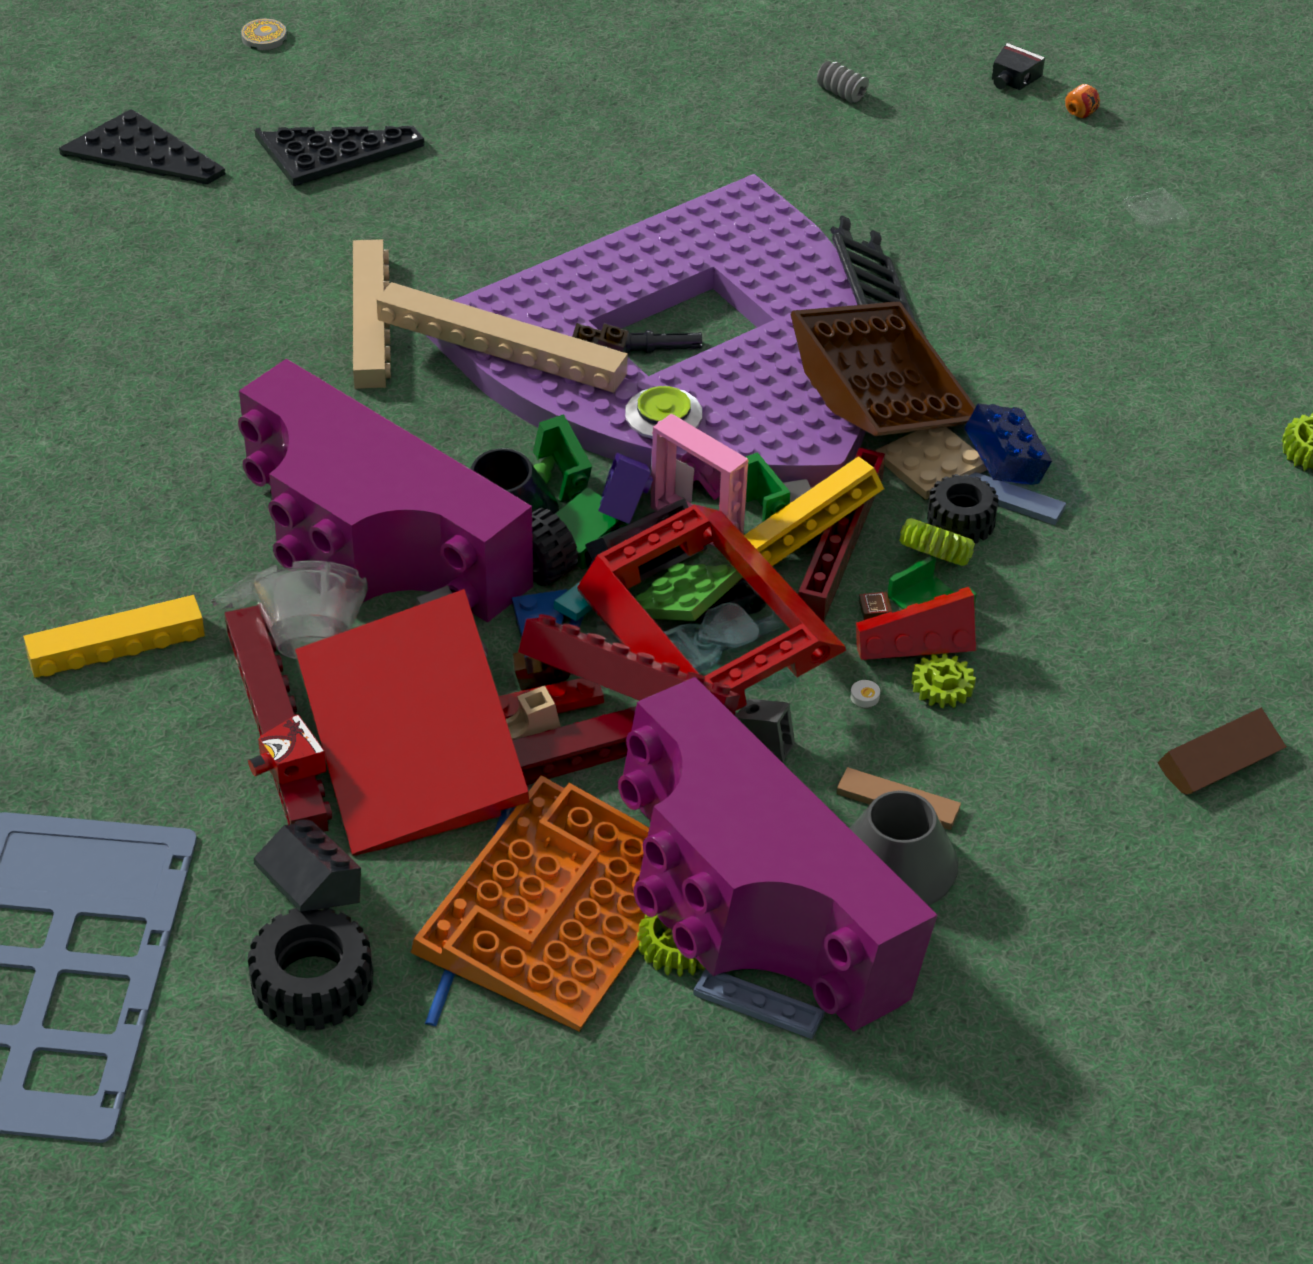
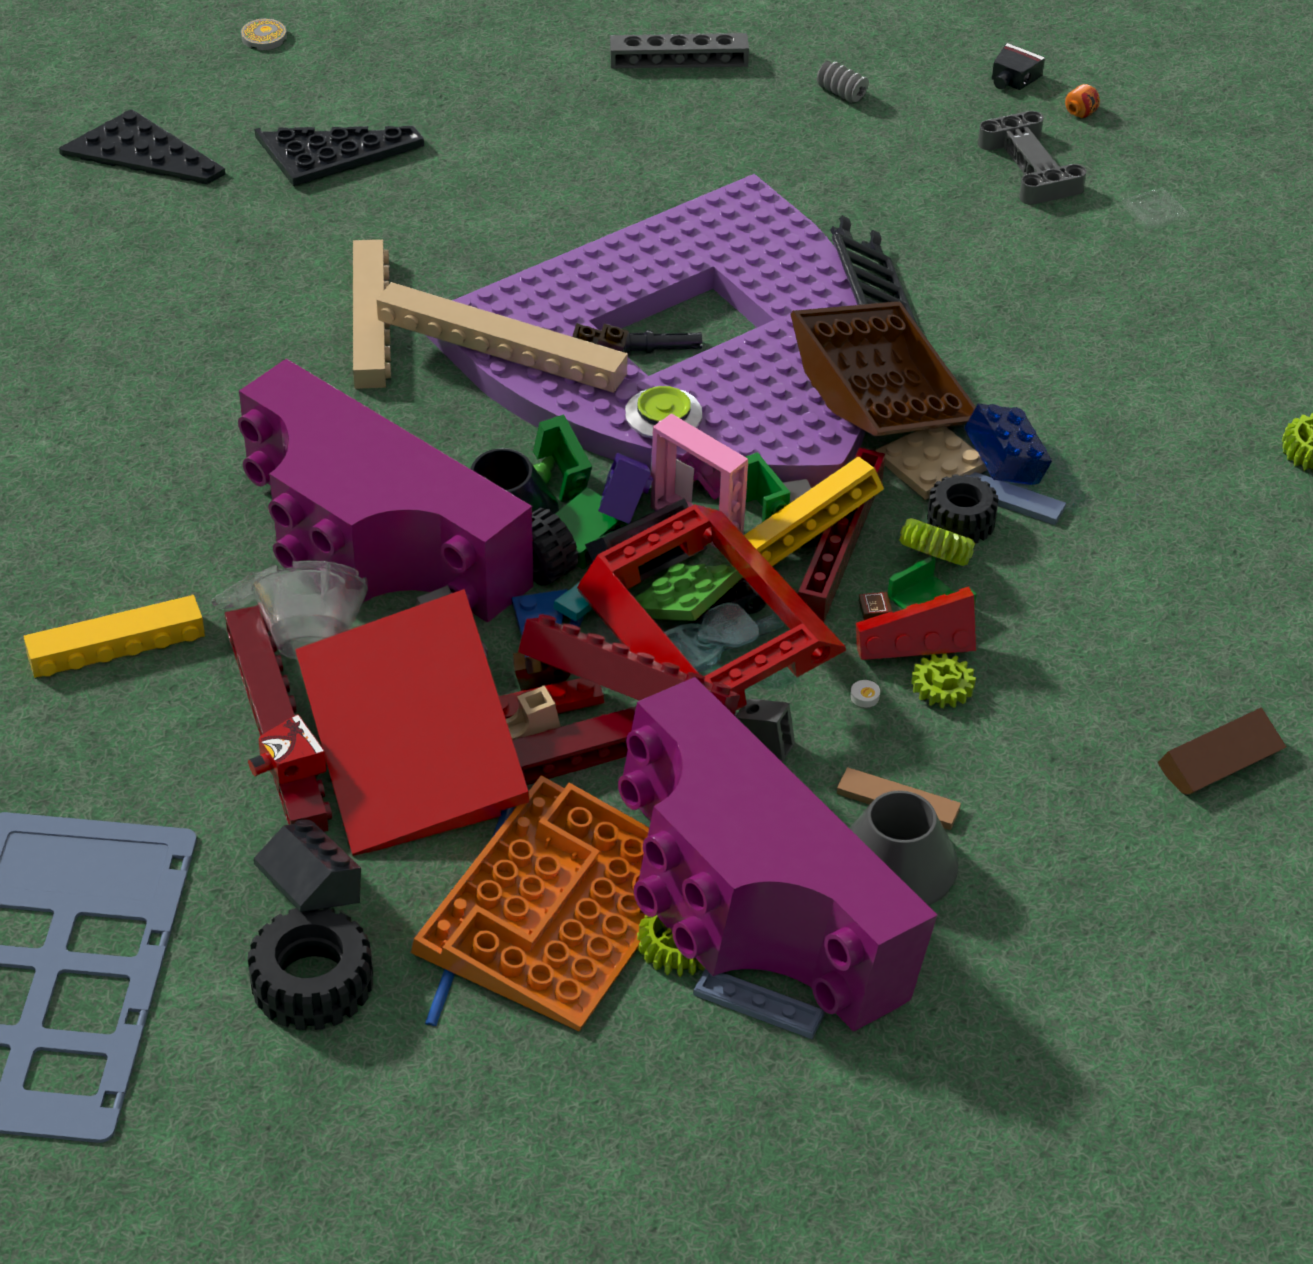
(679, 50): none -> dark grey brick
(1042, 176): none -> dark grey beam

